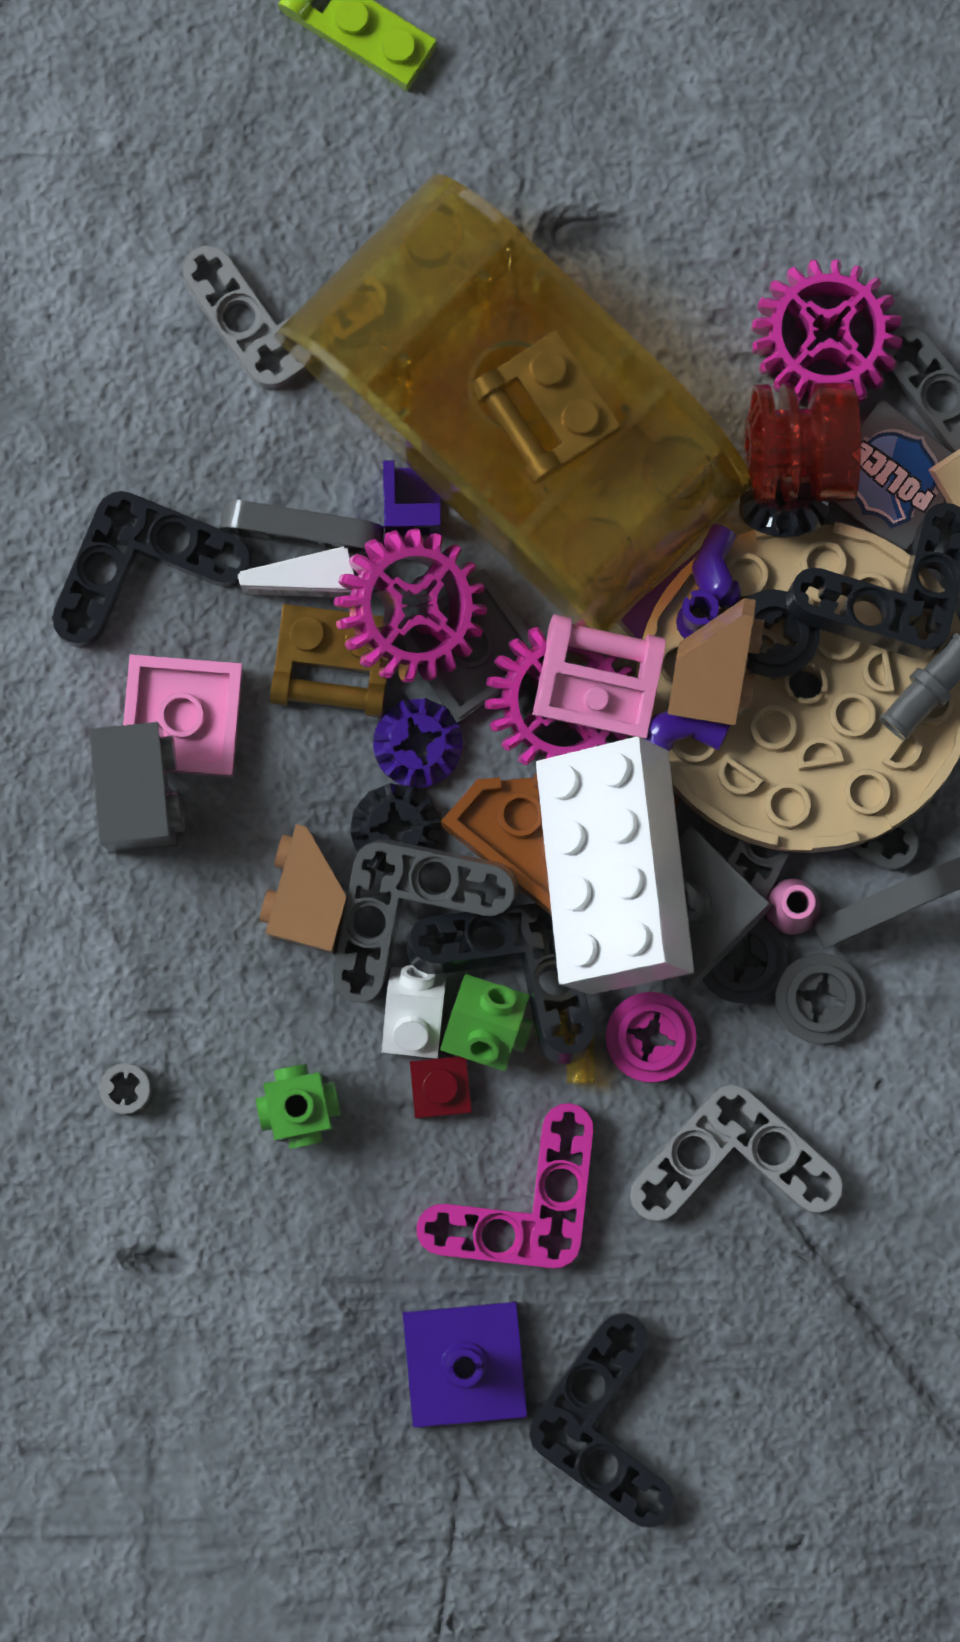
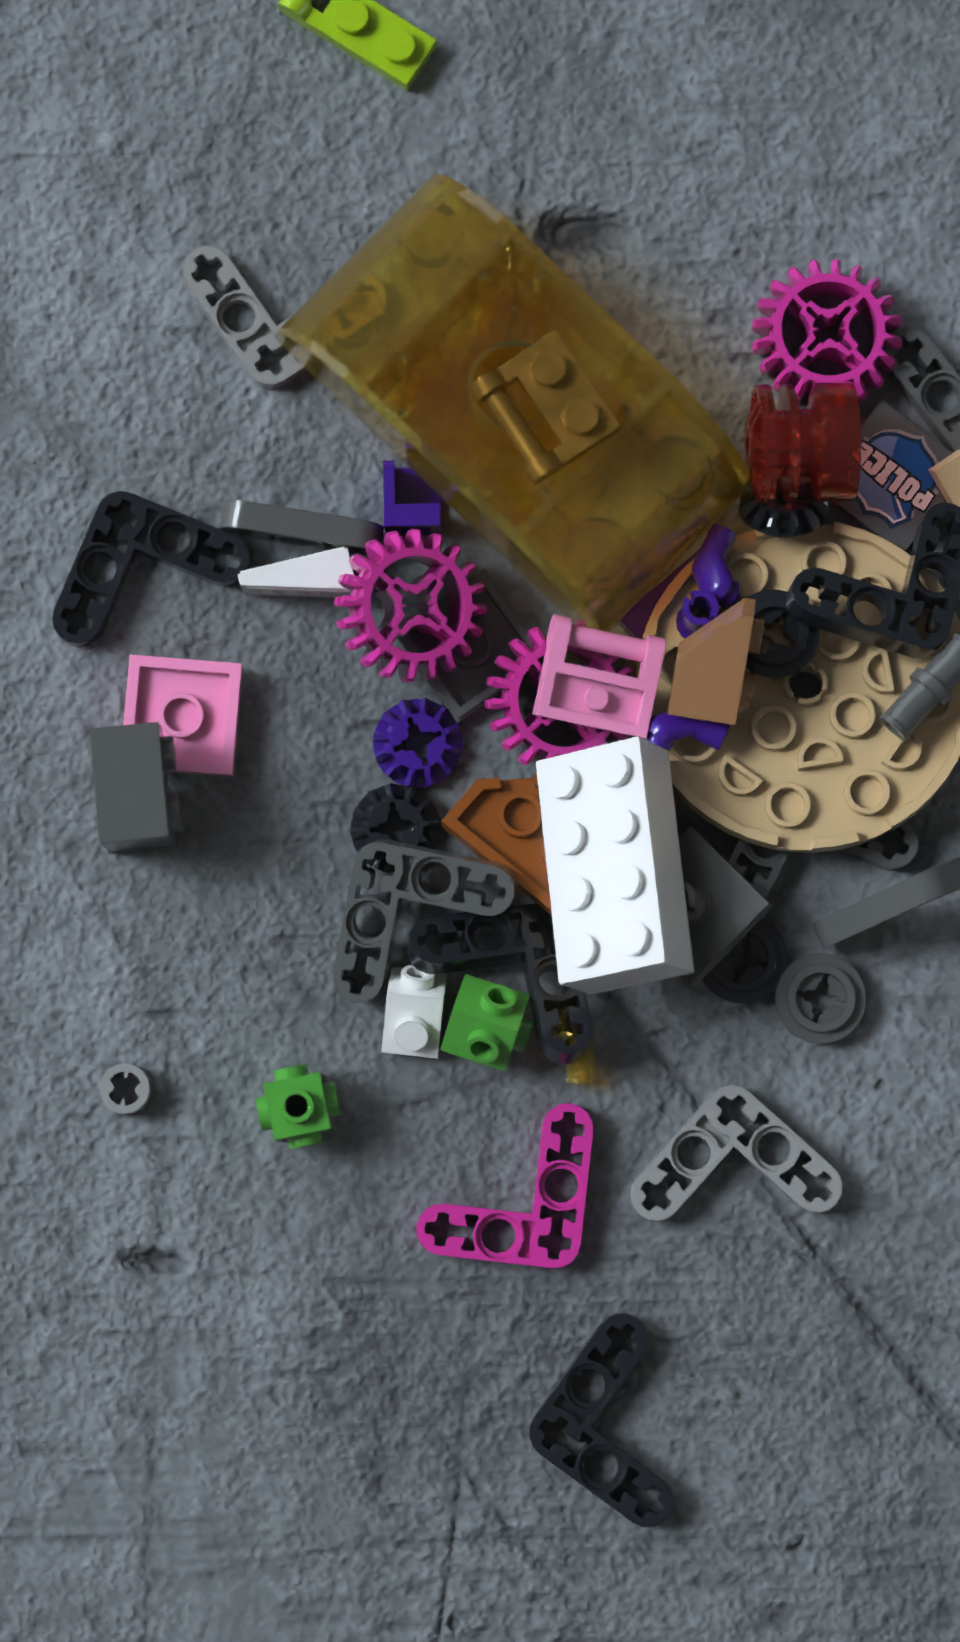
(309, 898): medium nougat slope -> none
(312, 639): pearl gold plate -> none
(440, 1087): dark red plate -> none
(464, 1364): dark purple tile -> none
(674, 1024): dark pink gear -> none
(781, 916): bright pink cone -> none

